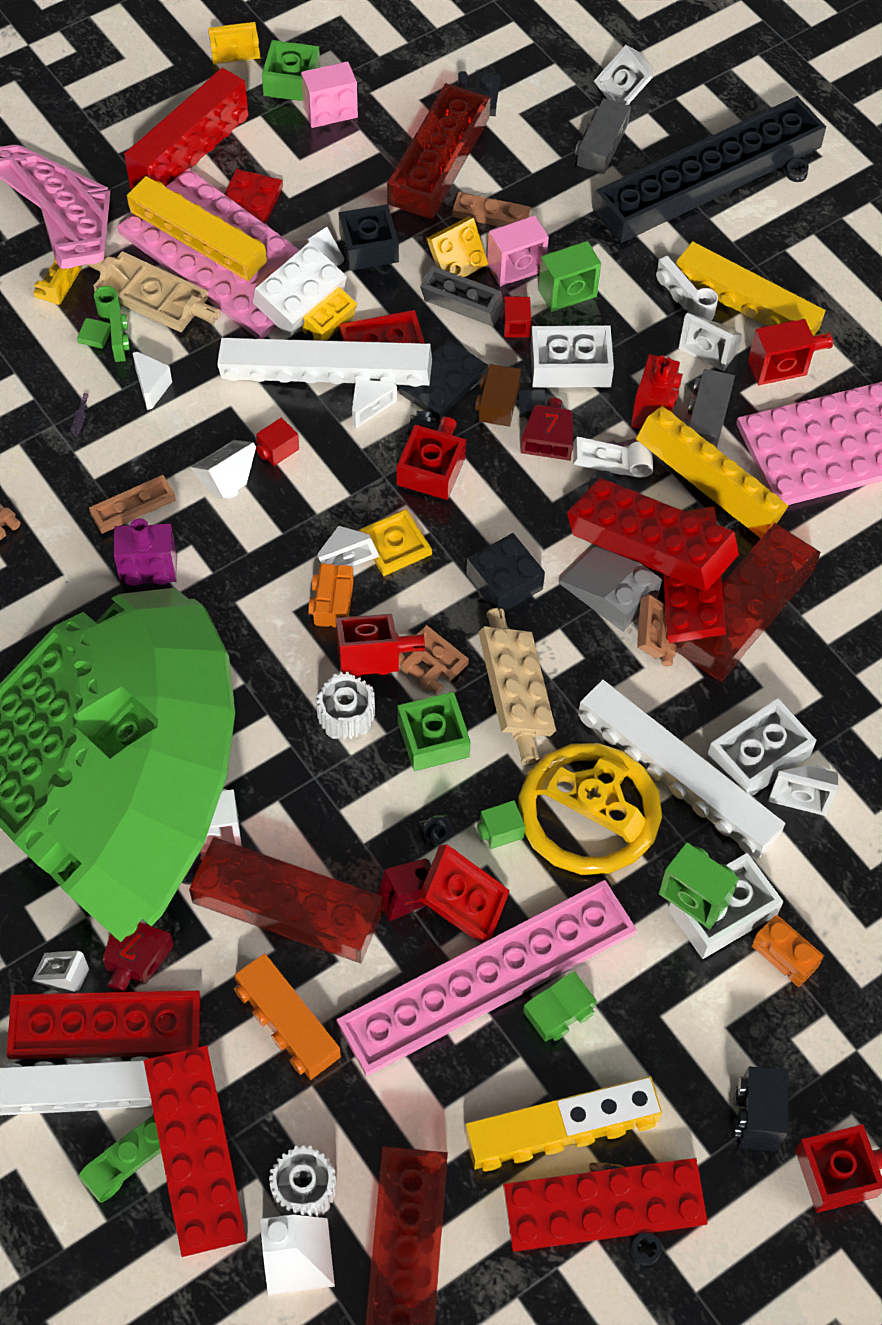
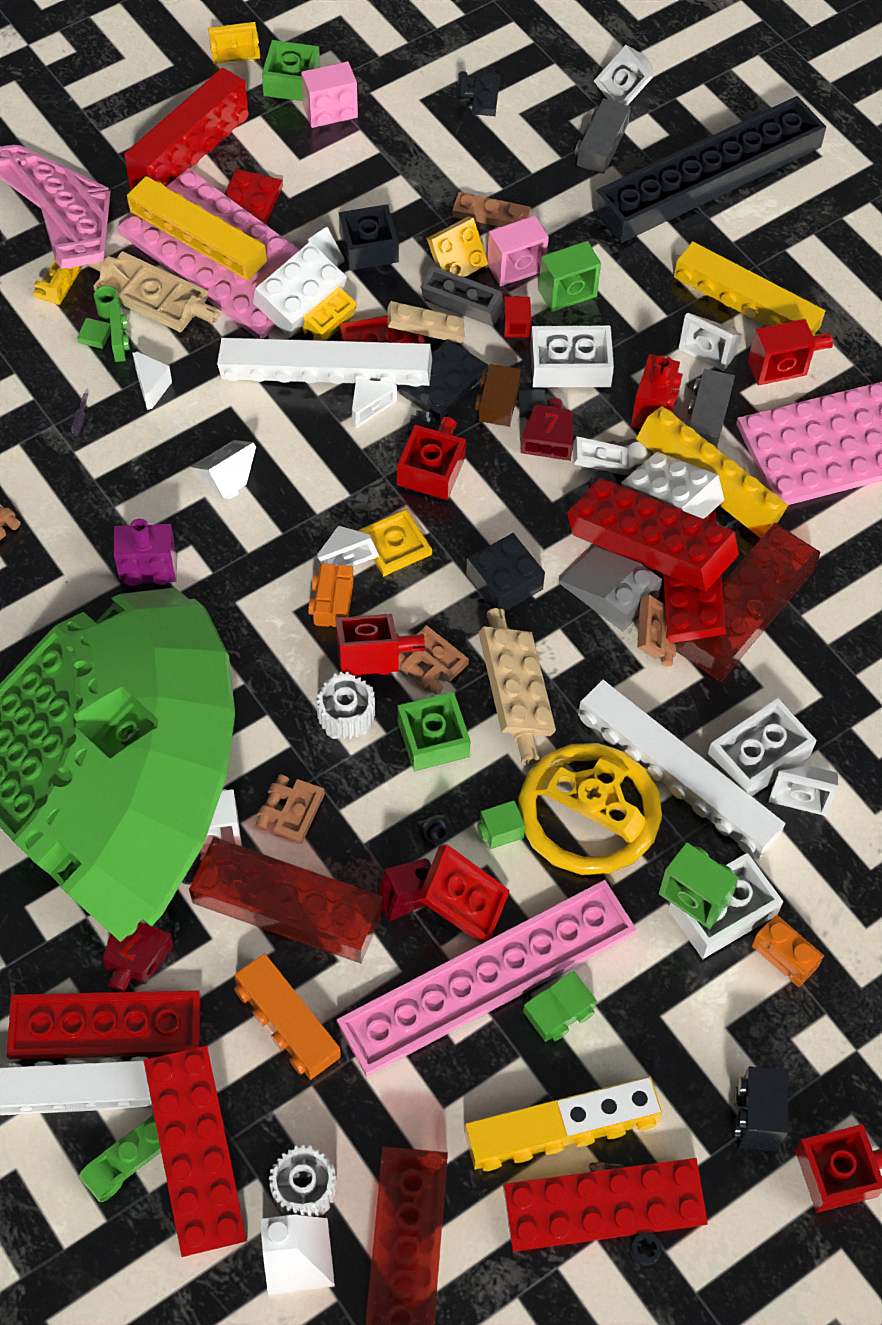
(62, 971): white slope -> none
(132, 504): nougat plate -> none
(277, 441): red brick -> none
(298, 811): none -> nougat plate
(425, 322): none -> tan plate
(438, 151): clear red brick -> none
(677, 484): none -> white brick
(696, 302): white plate -> none
(799, 164): black bush -> none

